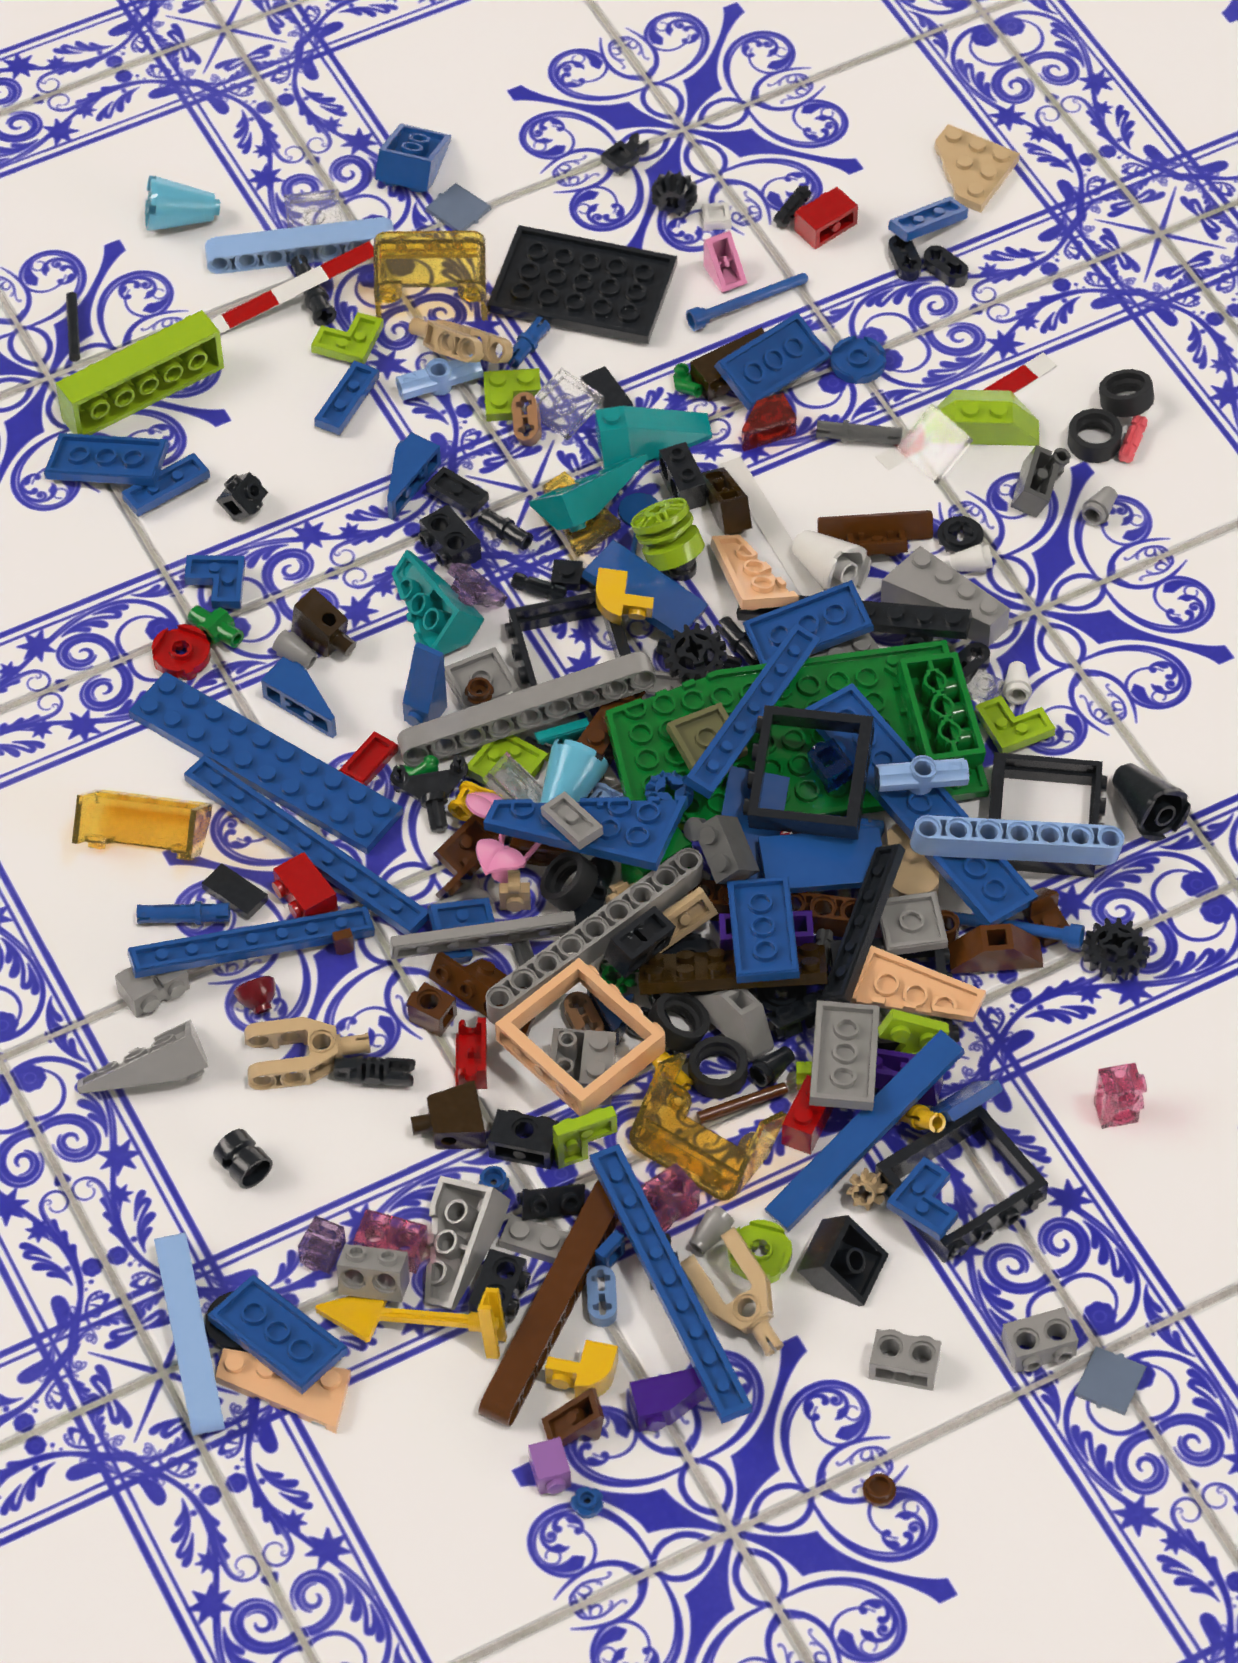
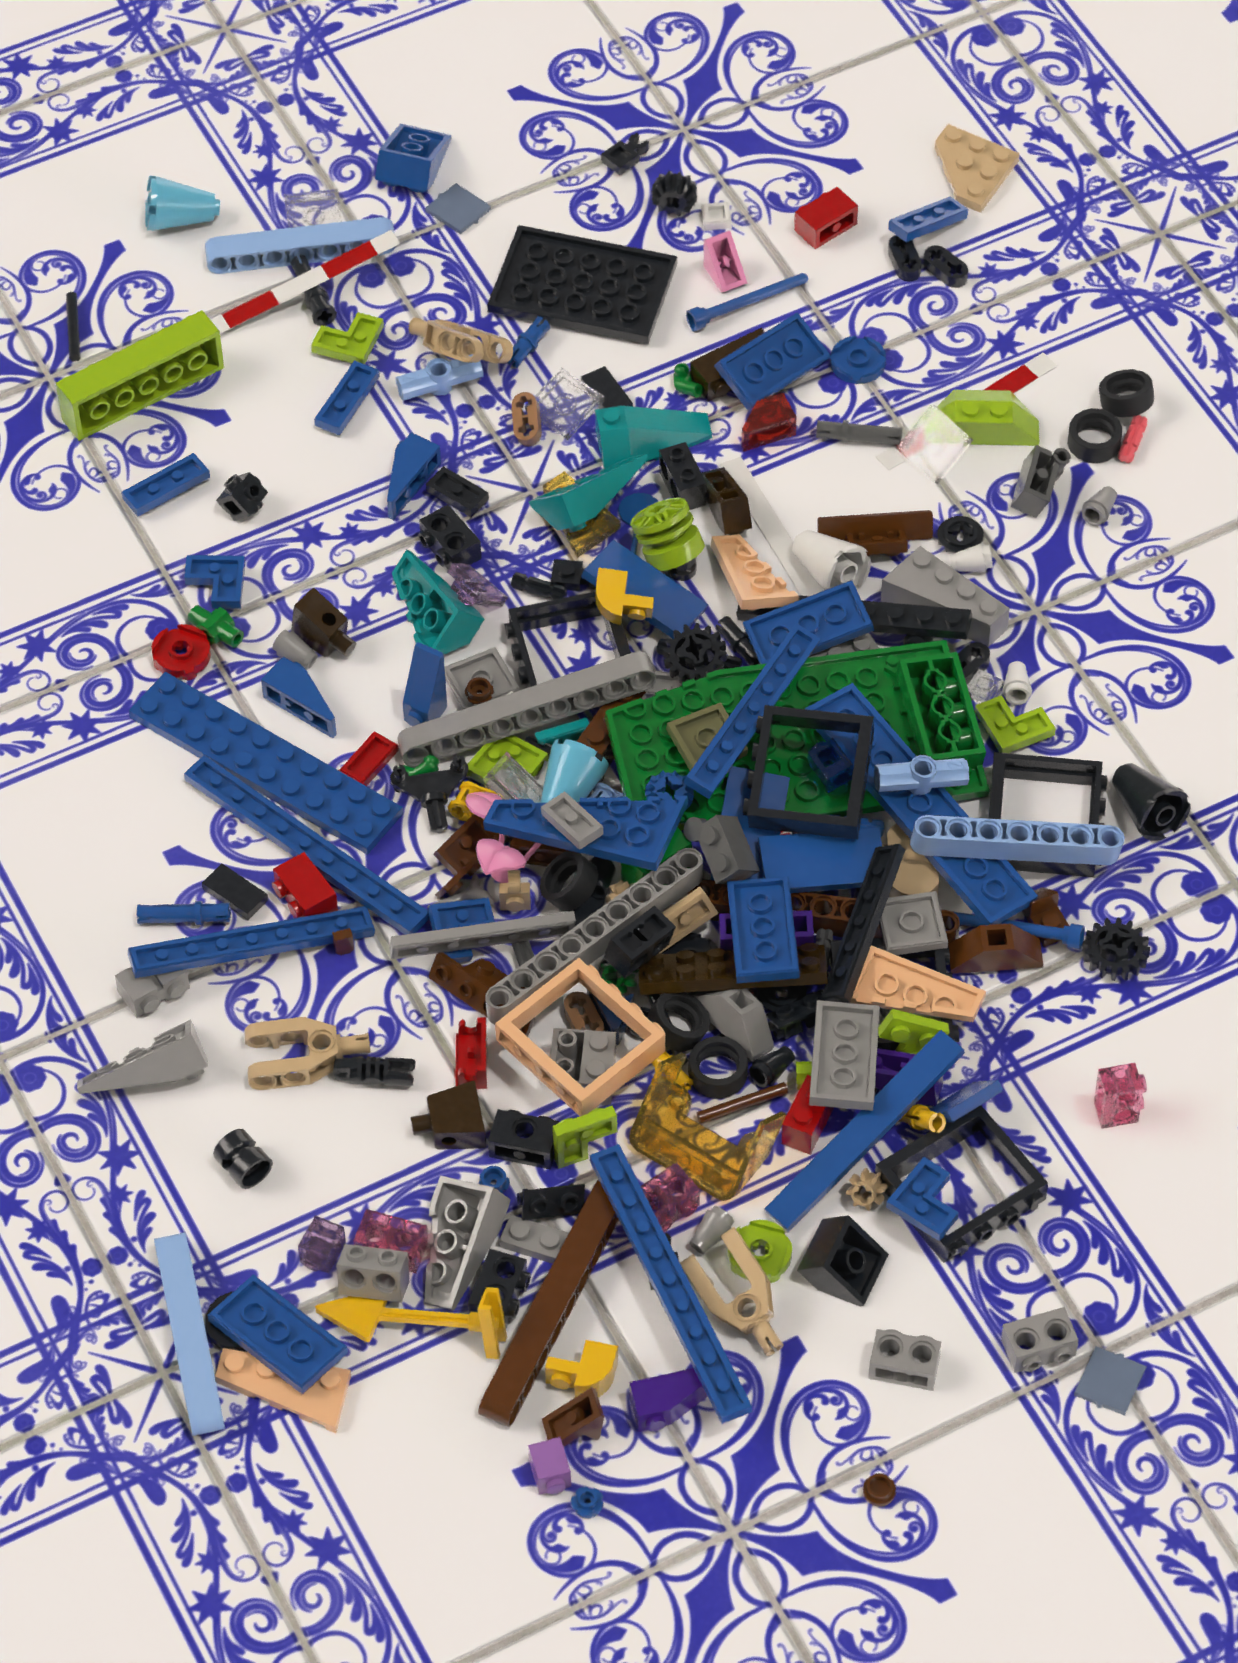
(106, 459): blue tile -> none
(141, 820): clear yellow windscreen -> none
(256, 994): dark red brick -> none
(430, 260): clear yellow windscreen -> none
(435, 1019): reddish brown brick -> none
(503, 386): lime plate -> none
(505, 528): black pin -> none
(608, 1296): medium blue beam -> none
(610, 1250): blue tile -> none
(793, 203): black axle -> none

